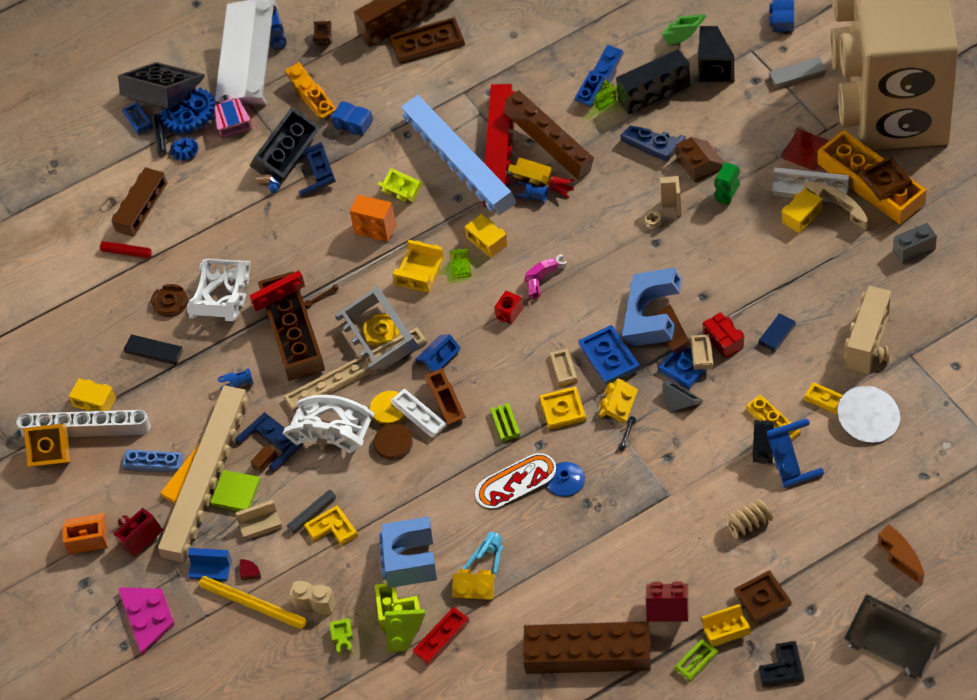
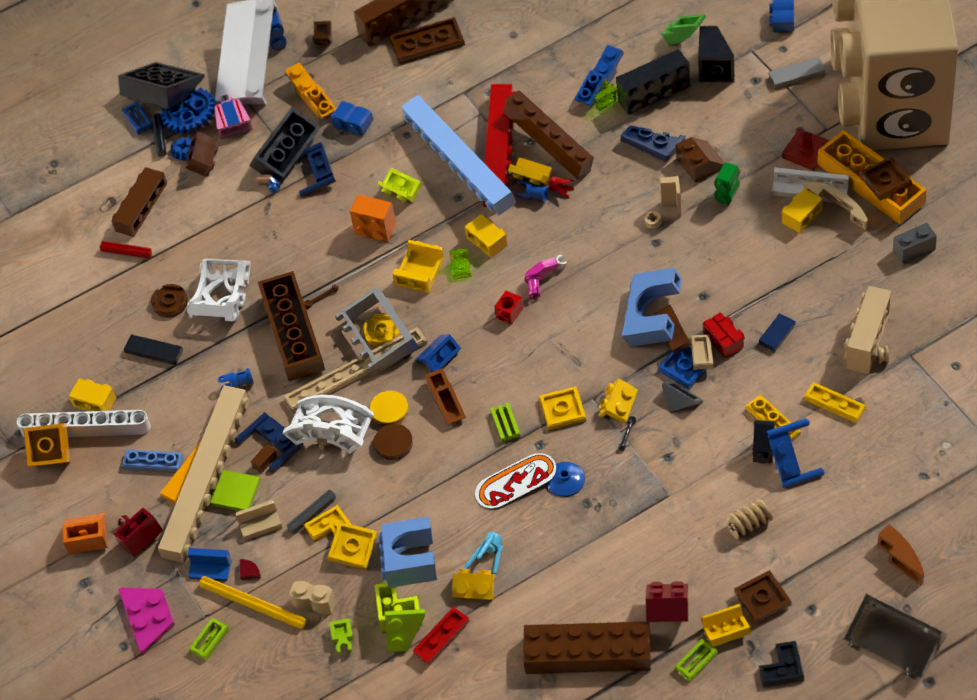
(201, 154): none -> reddish brown brick
(212, 645): none -> lime tile
(277, 291): red plate -> none
(352, 545): none -> yellow tile
(418, 413): white tile -> none
(563, 367): tan tile -> none
(609, 355): blue plate -> none
(868, 414): sticker -> none

